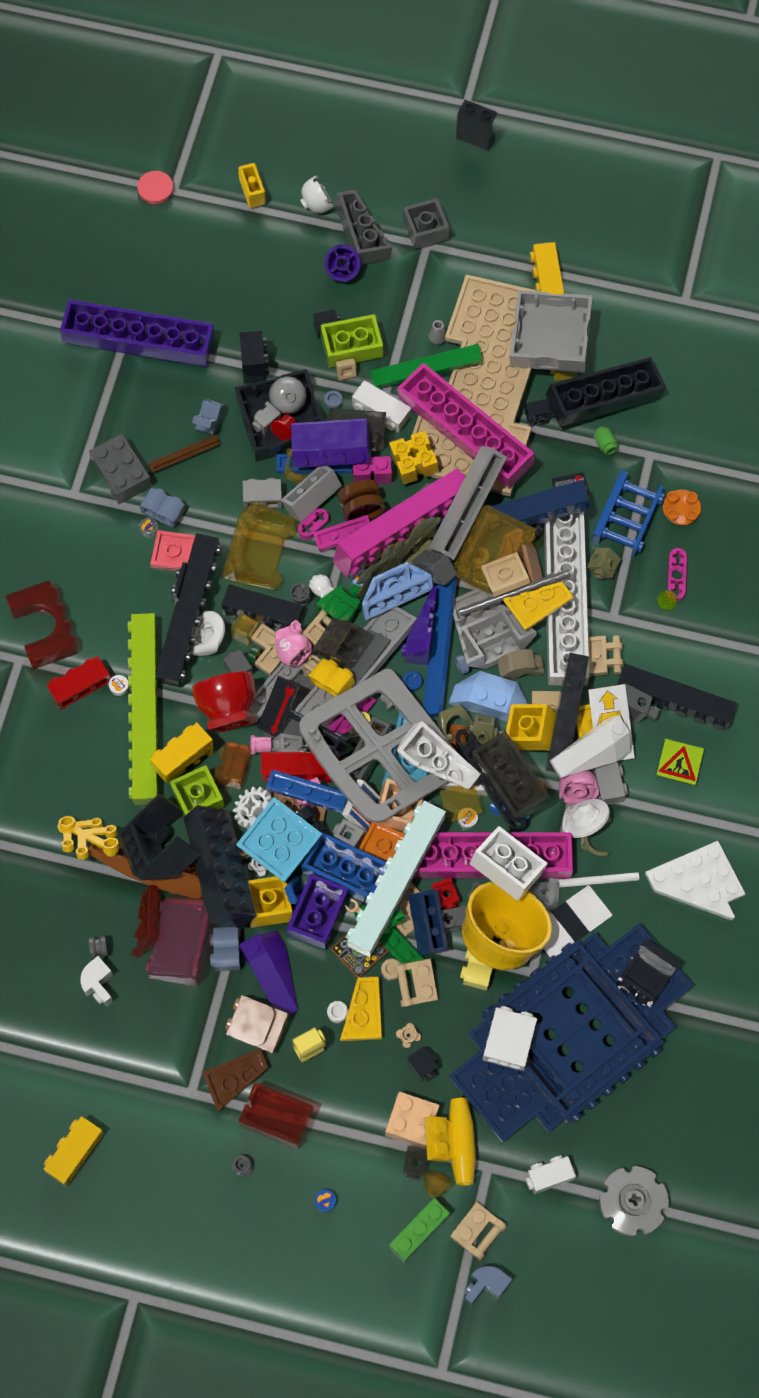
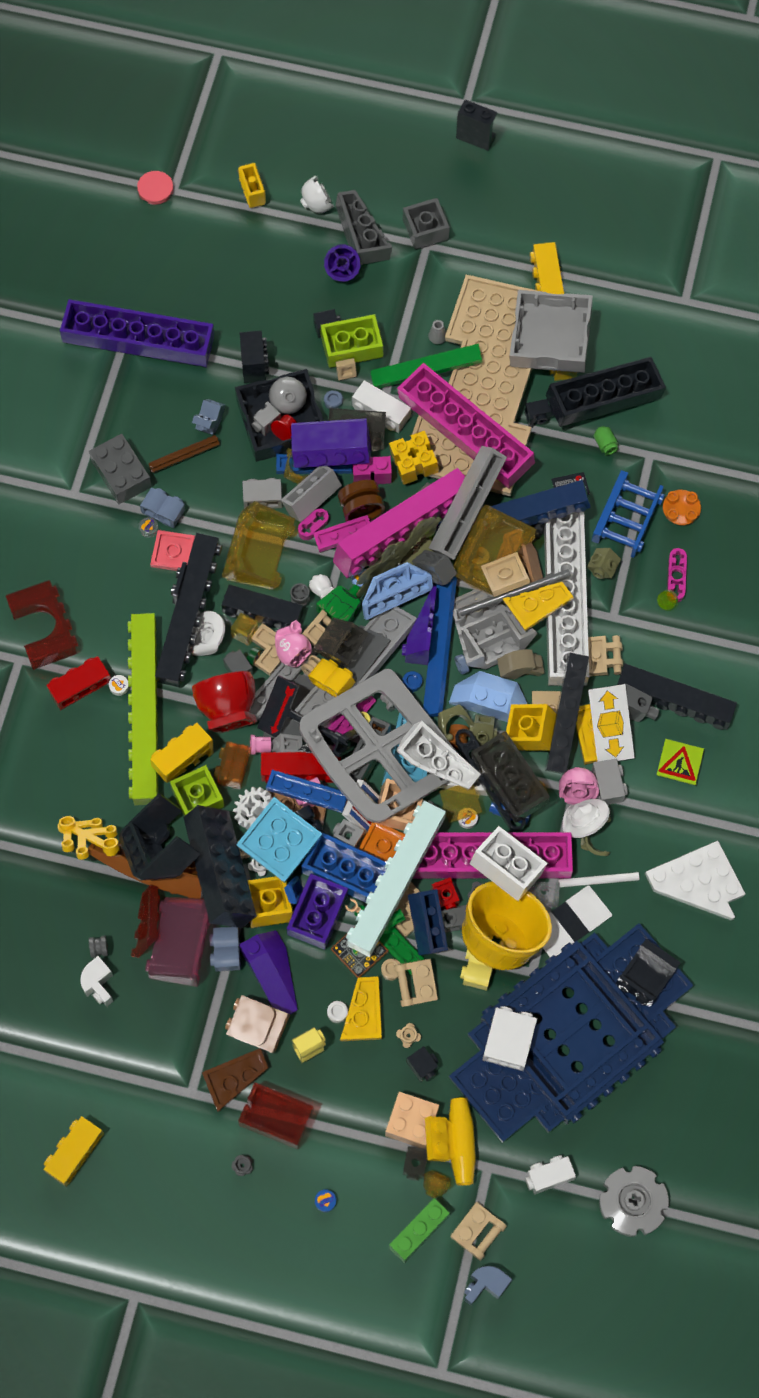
(597, 748): white wedge -> none

